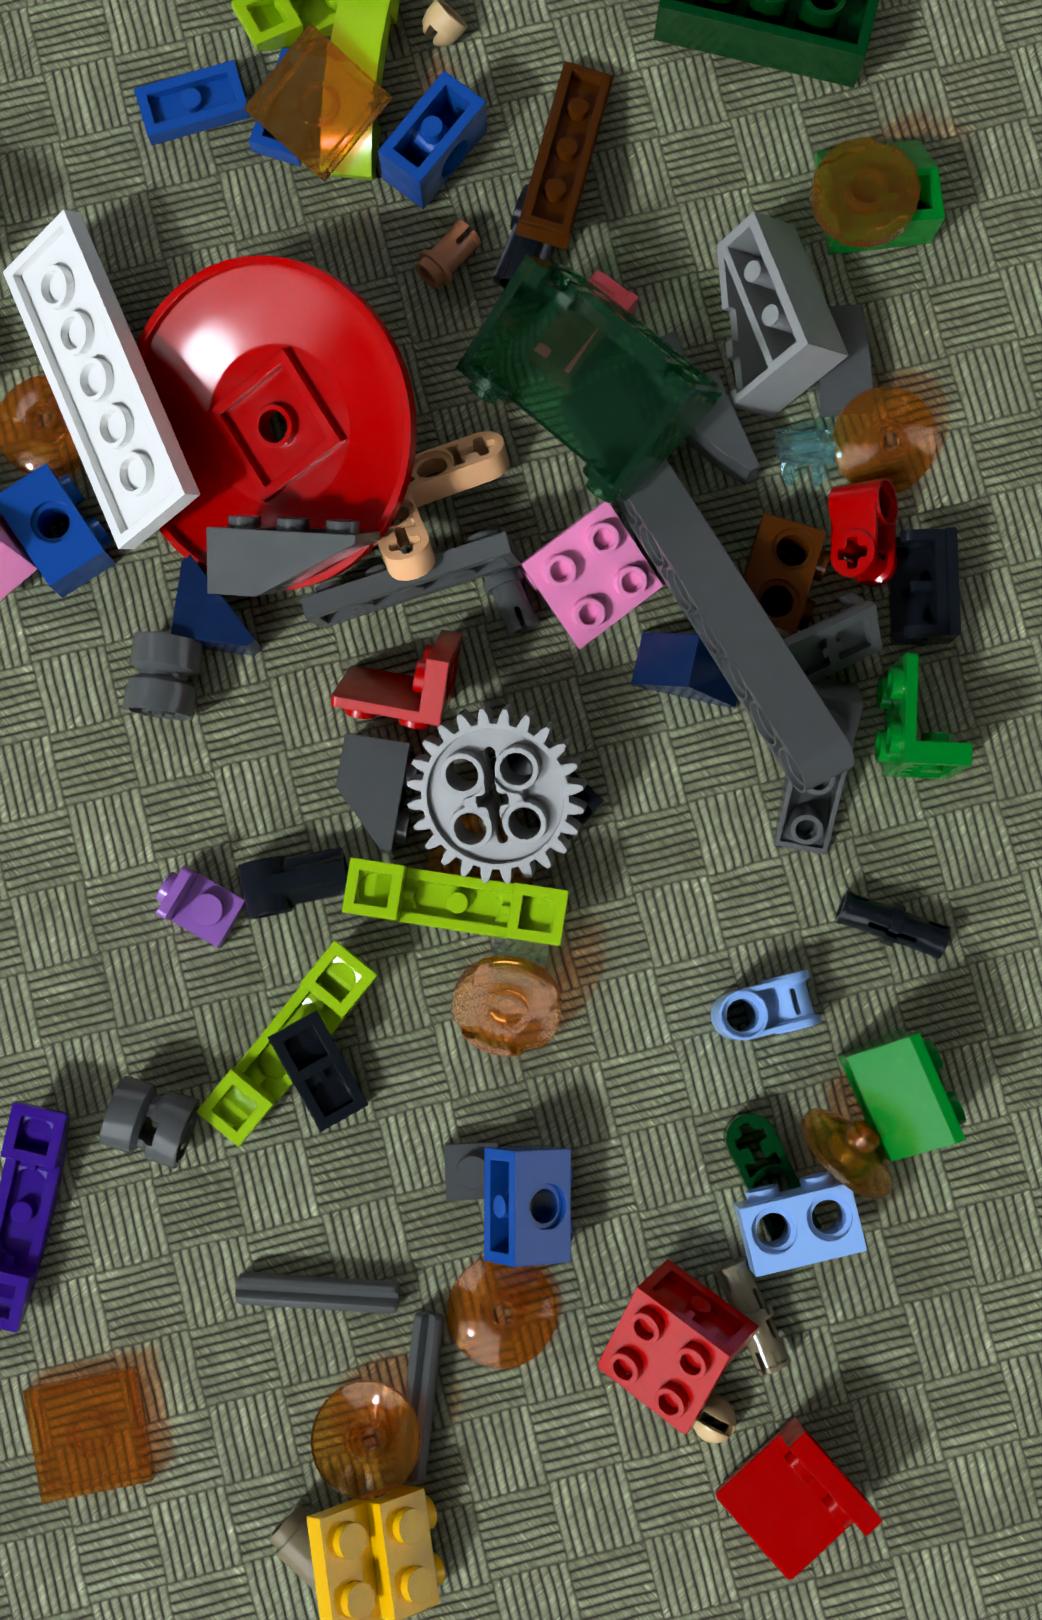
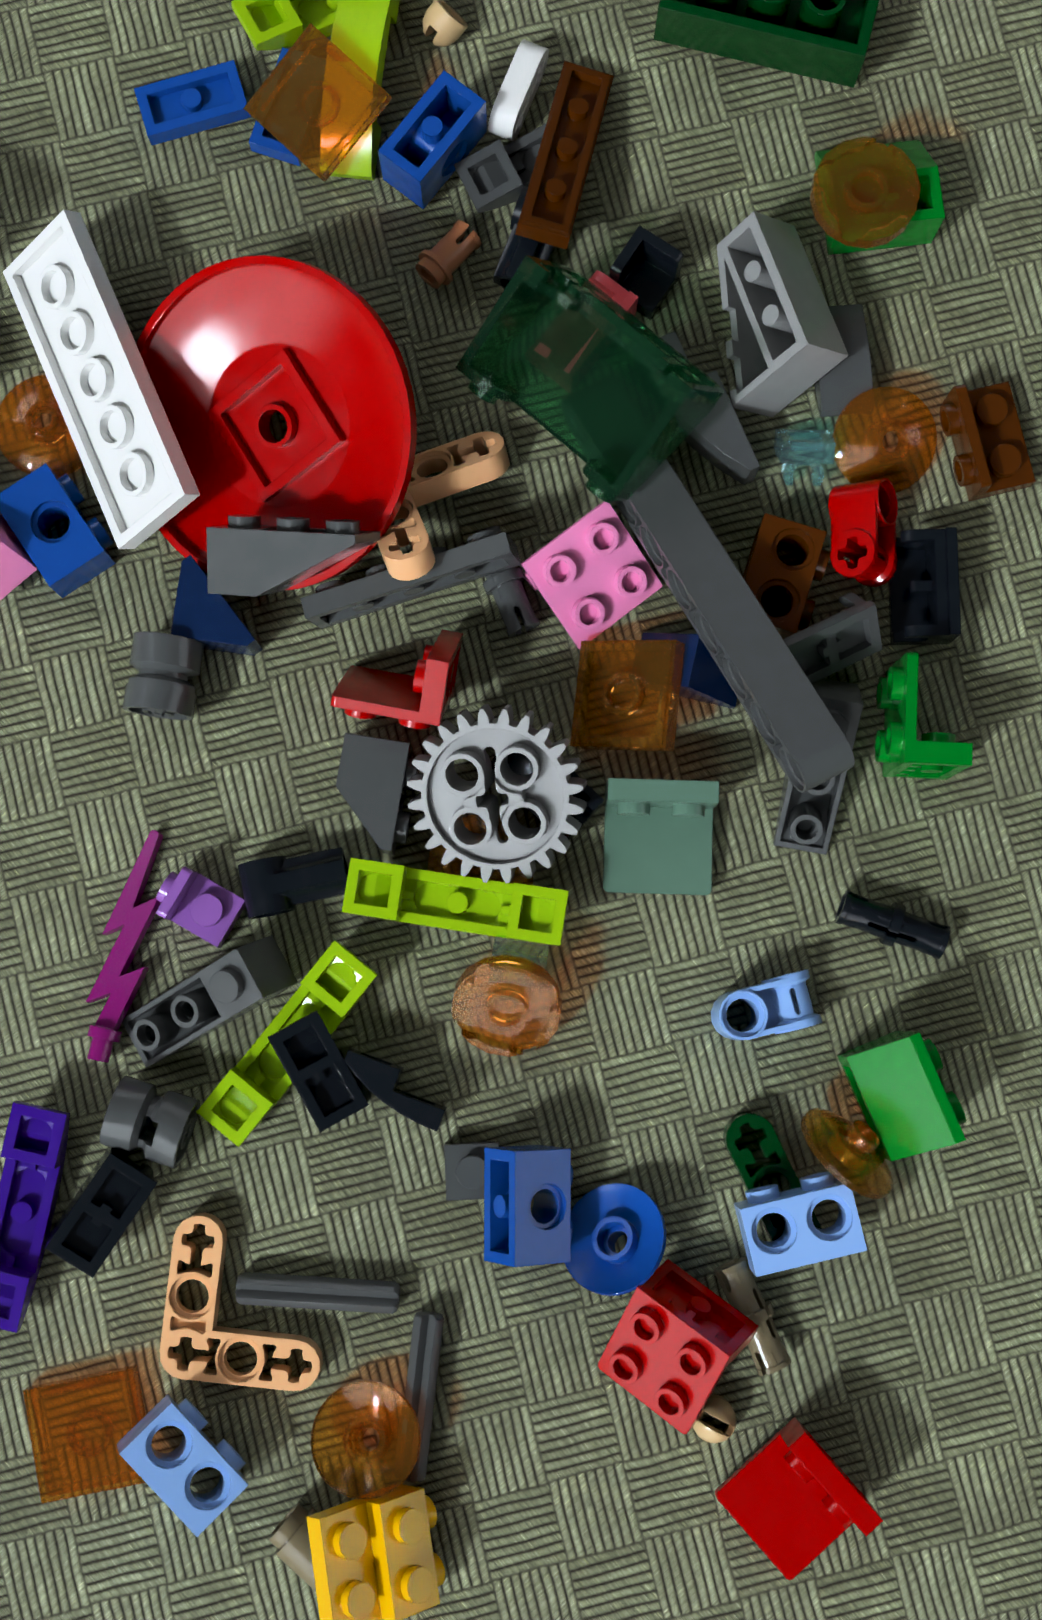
(101, 1211): none -> black hinge
(113, 980): none -> magenta piece
(172, 1472): none -> light blue brick
(203, 1328): none -> light nougat beam
(209, 999): none -> dark grey slope
(382, 1079): none -> black slope
(488, 1286): clear orange dish -> none
(500, 172): none -> dark grey slope
(518, 90): none -> white beam
(598, 1223): none -> blue dish
(627, 695): none -> clear orange tile
(647, 269): none -> black panel
(658, 836): none -> sand green bracket
(986, 440): none -> reddish brown bracket

